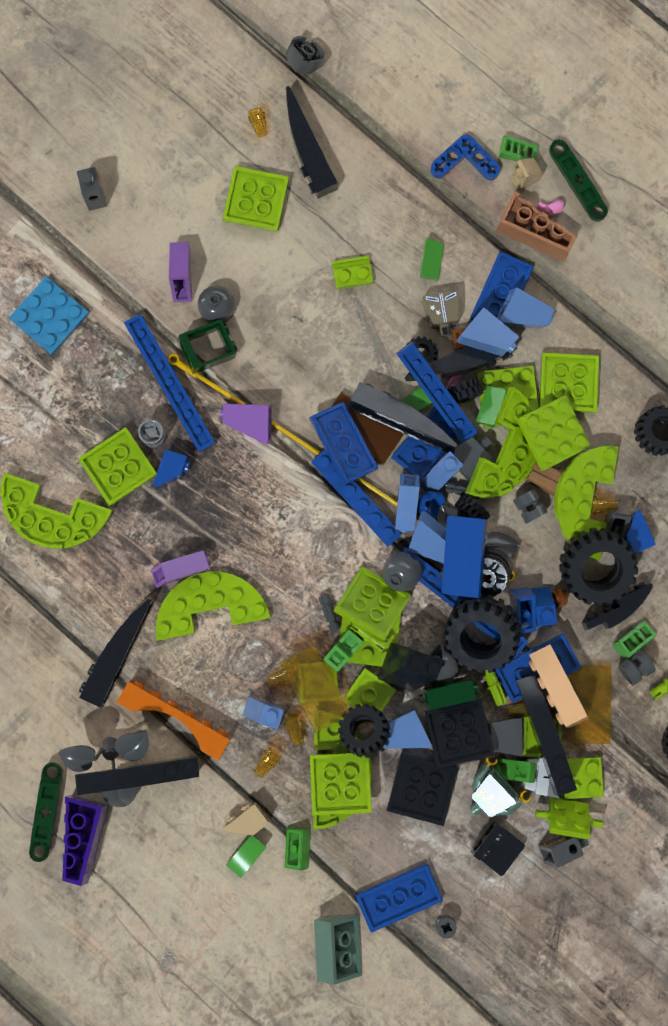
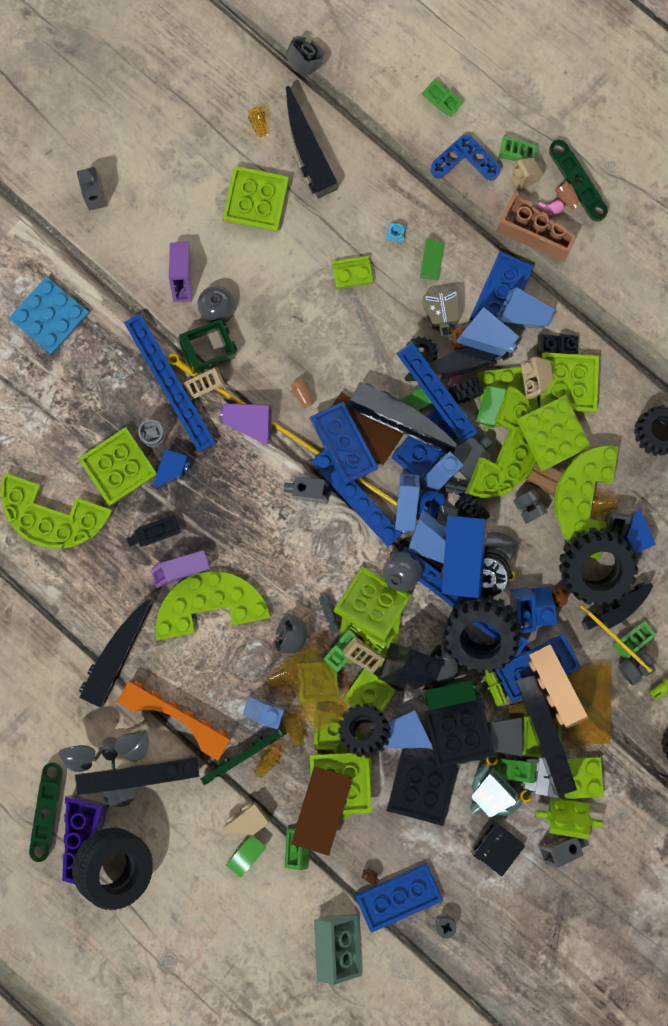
(133, 879): none -> black tyre
(155, 532): none -> black hinge
(217, 377): none -> tan slope
(227, 764): none -> dark green piece
(291, 636): none -> dark grey cylinder
(302, 393): none -> nougat cone
(316, 489): none -> dark grey torso
(321, 810): none -> reddish brown tile
(357, 643): none -> tan slope
(370, 876): none -> reddish brown plate
(397, 237): none -> medium azure plate
(441, 98): none -> bright green slope
(536, 376): none -> tan slope
(558, 344): none -> black slope
(568, 195): none -> nougat cone
(616, 638): none -> yellow piece

